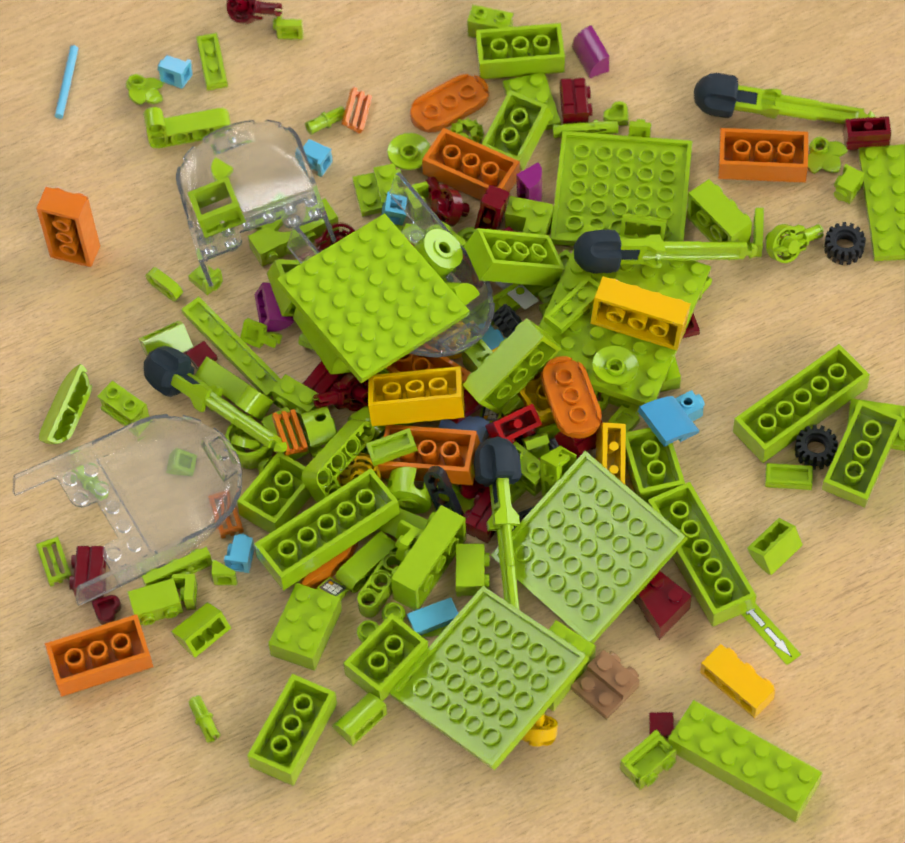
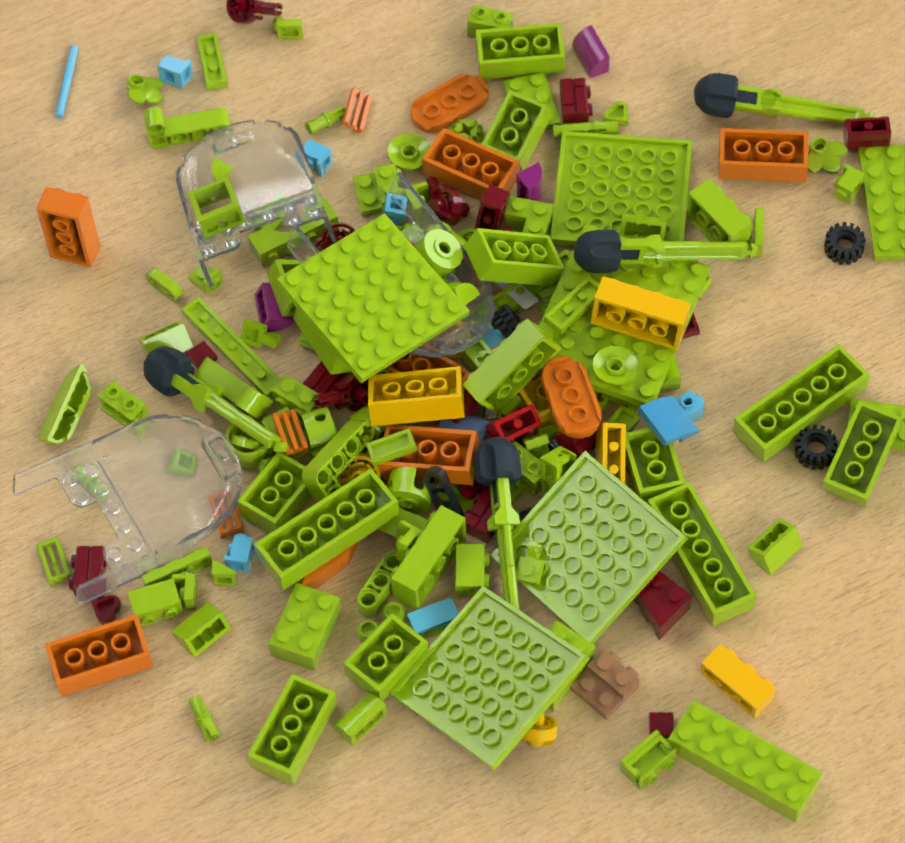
(333, 587): slope -> none
(363, 563): lime beam -> none
(530, 567): none -> lime plate
(639, 128): lime tile -> none
(771, 635): lime sticker -> none
(789, 476): lime tile -> none
(791, 244): lime pin -> none

